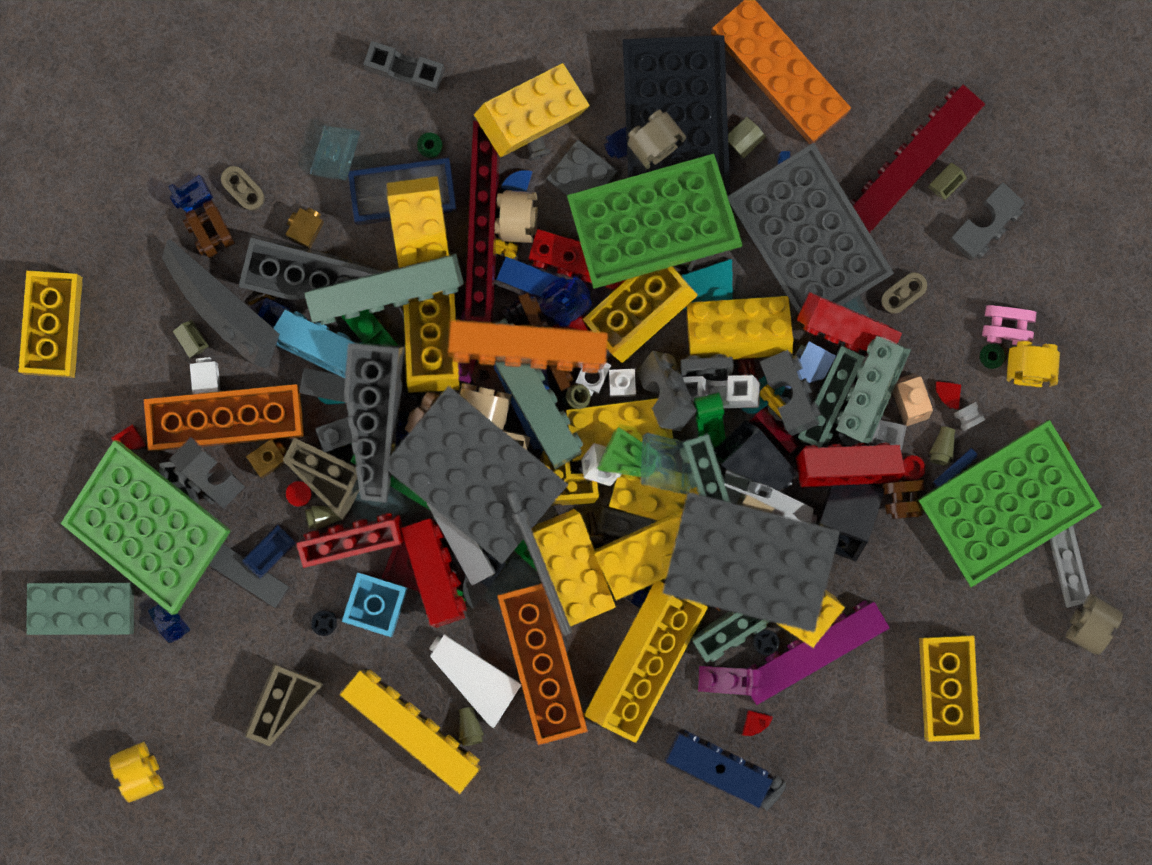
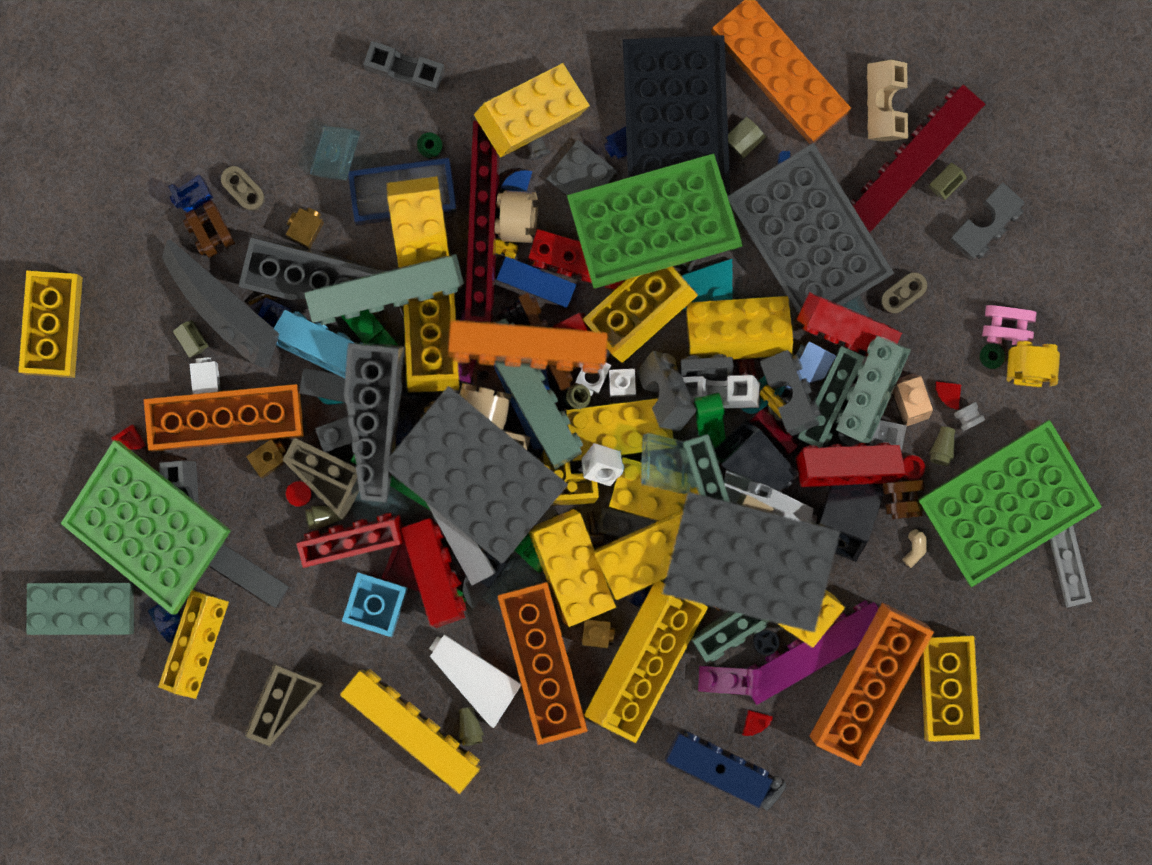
(136, 772): yellow brick -> none
(193, 644): none -> yellow brick
(195, 464): dark grey arch -> none
(268, 552): dark blue tile -> none
(321, 625): black wheel -> none
(419, 412): medium nougat plate -> none
(521, 518): dark grey bar -> none
(566, 312): clear blue plate -> none
(597, 633): none -> pearl gold brick
(622, 454): bright green wing -> none
(655, 139): dark tan brick -> none
(871, 684): none -> orange brick
(884, 81): none -> tan arch
(918, 548): none -> tan arm
(957, 467): dark blue tile -> none
(1094, 624): dark tan brick -> none

